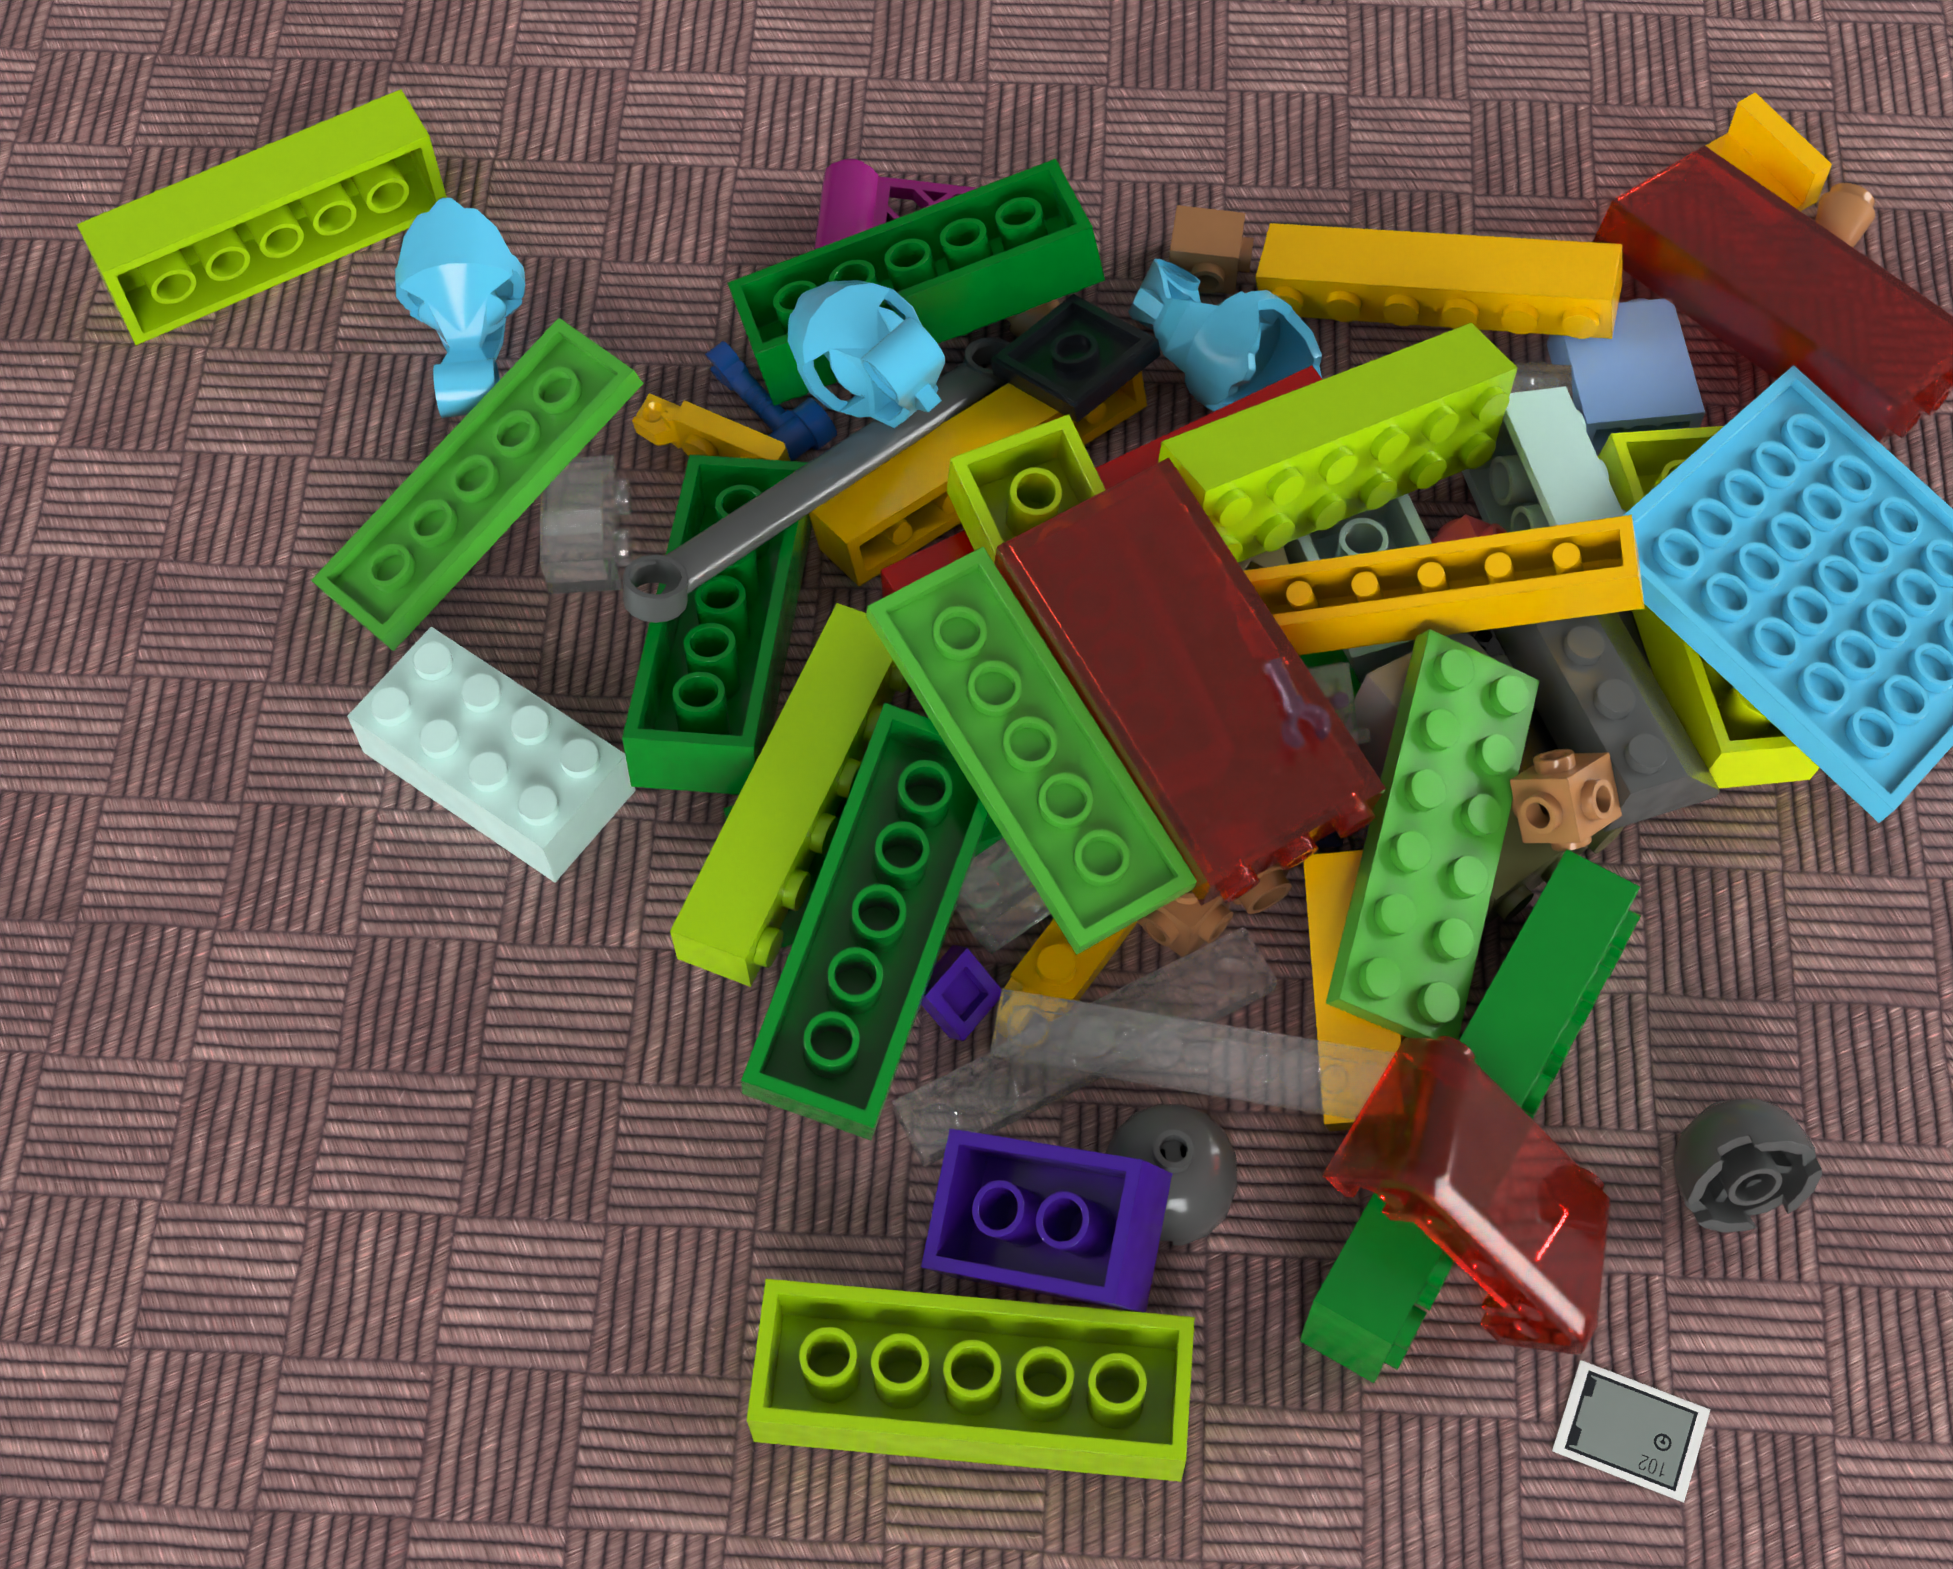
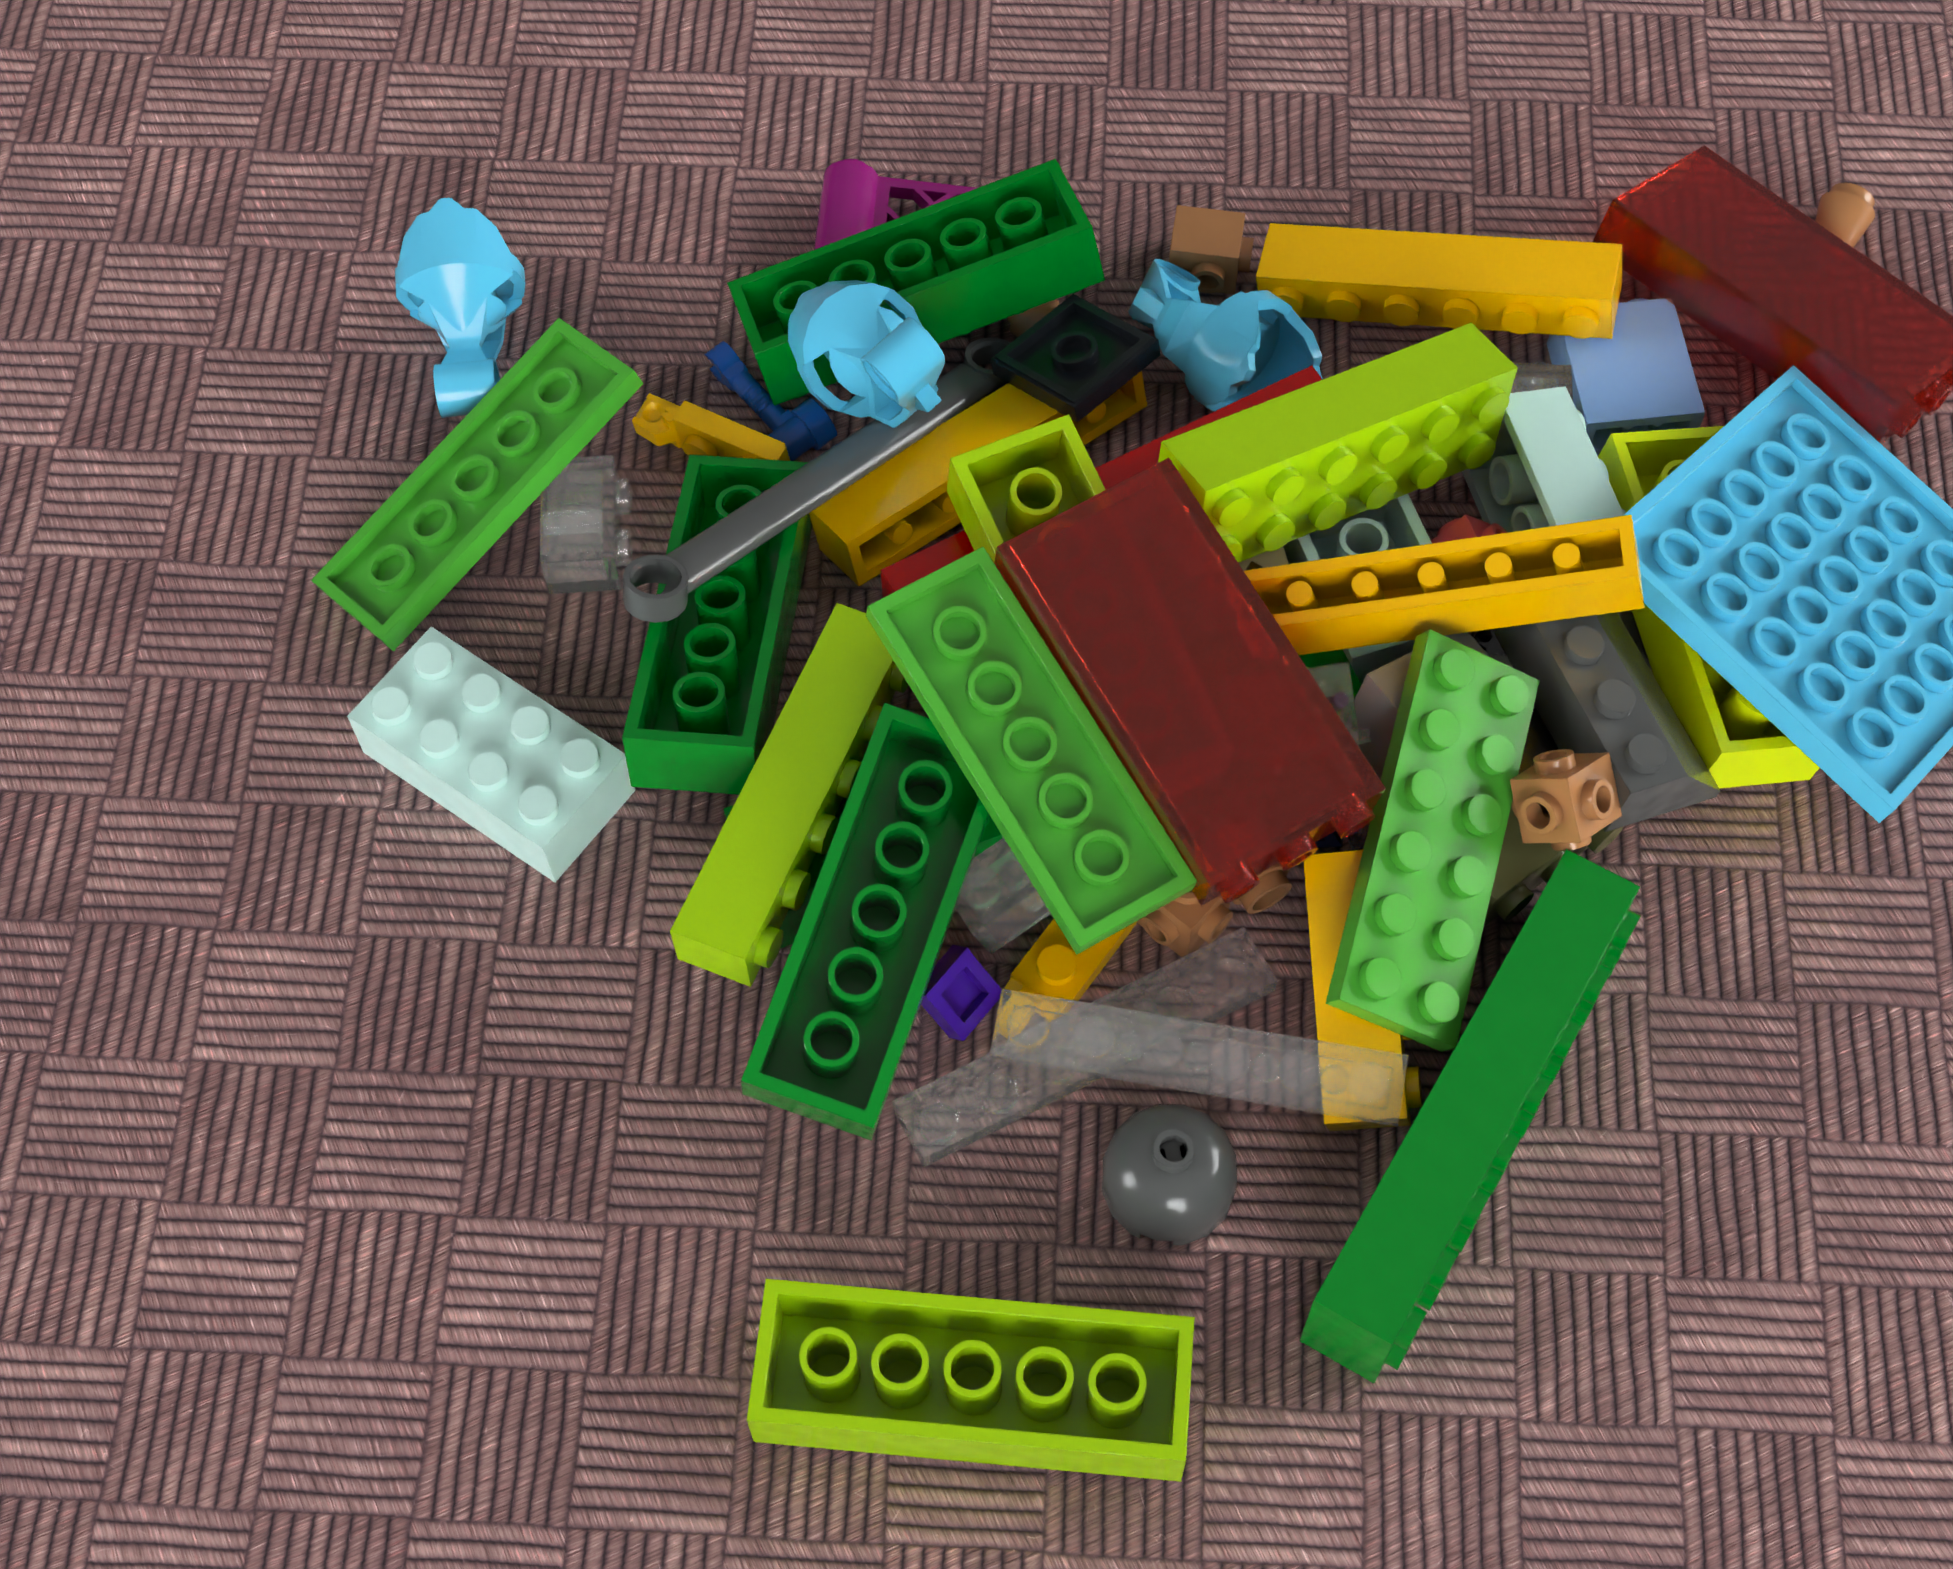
(265, 216): lime brick -> none
(1047, 1220): dark purple brick -> none
(1296, 708): hand -> none
(1486, 1190): clear red windscreen -> none
(1631, 1431): sticker -> none
(1743, 1163): dark grey cylinder -> none
(1773, 153): yellow panel -> none

